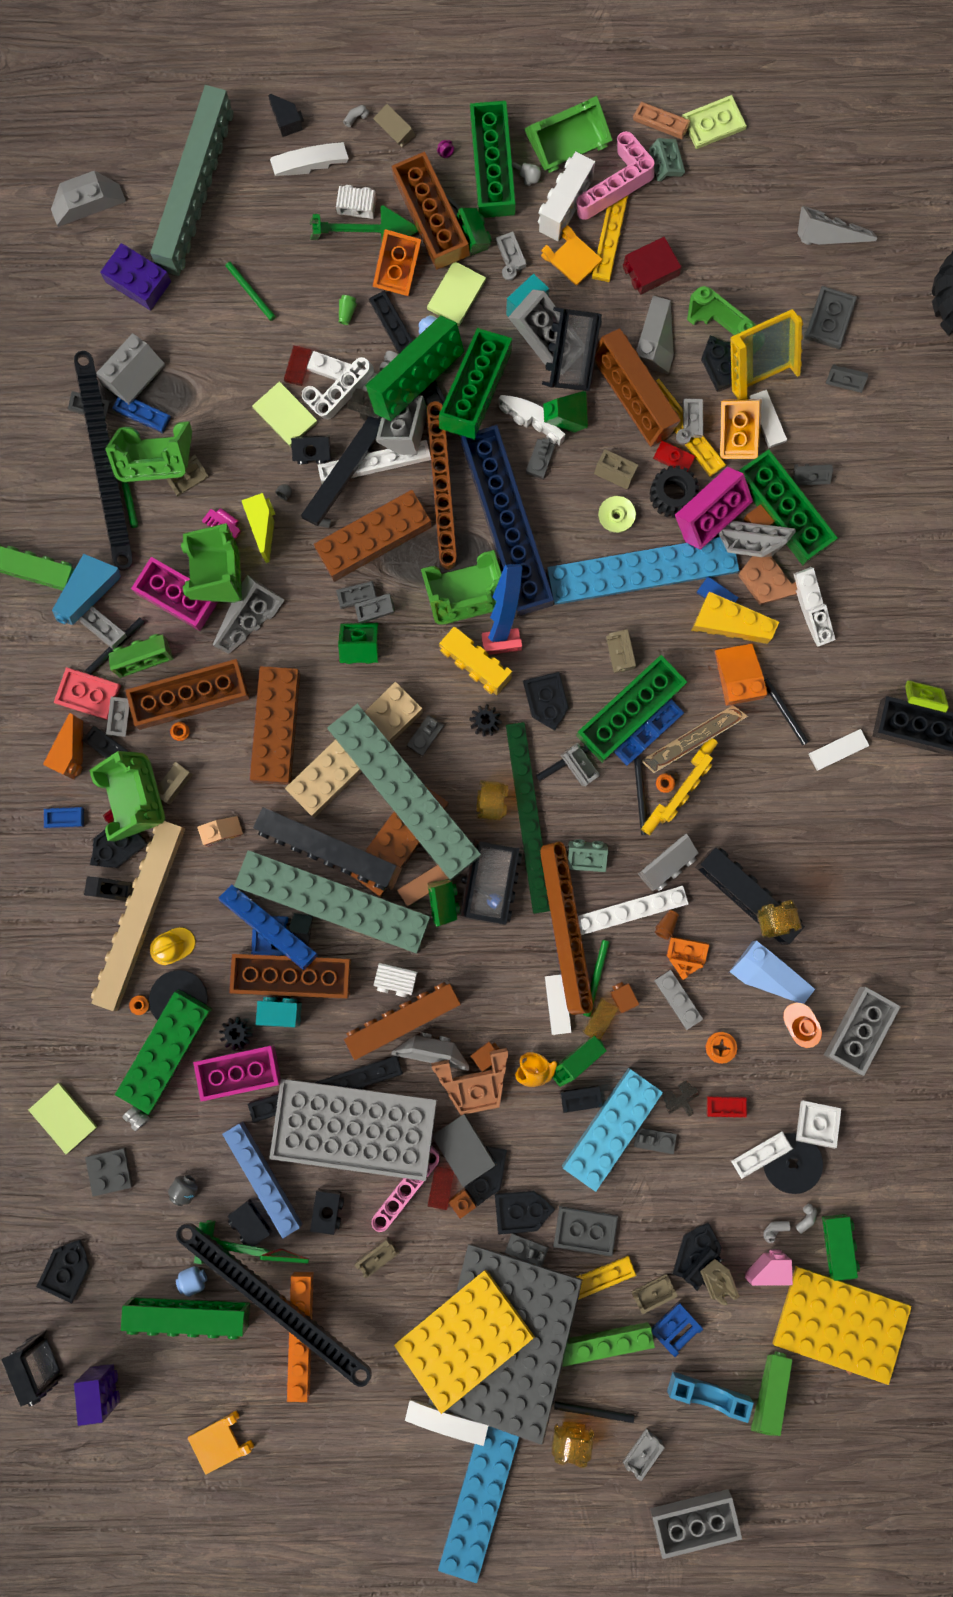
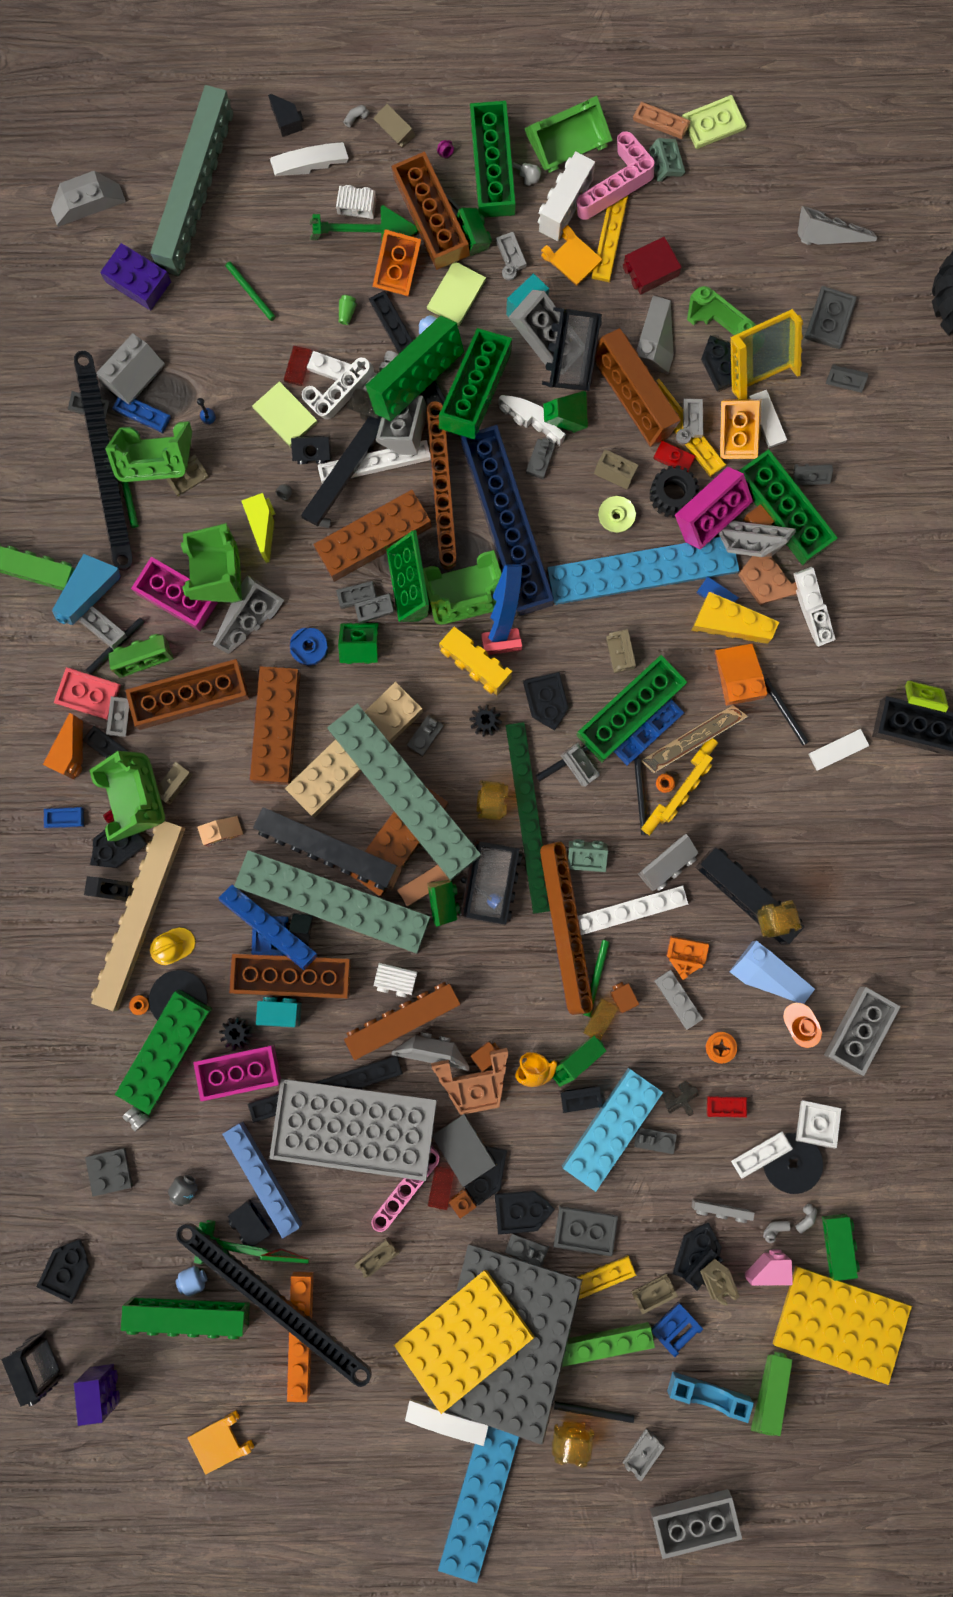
(62, 1118): yellowish green tile -> none
(175, 727): orange plate -> none
(206, 412): none -> blue hinge
(222, 517): dark pink piece -> none
(308, 657): none -> blue plate
(323, 1223): black brick -> none
(408, 579): none -> green slope
(557, 1005): white tile -> none
(666, 926): dark orange cone -> none
(722, 1211): none -> light grey plate

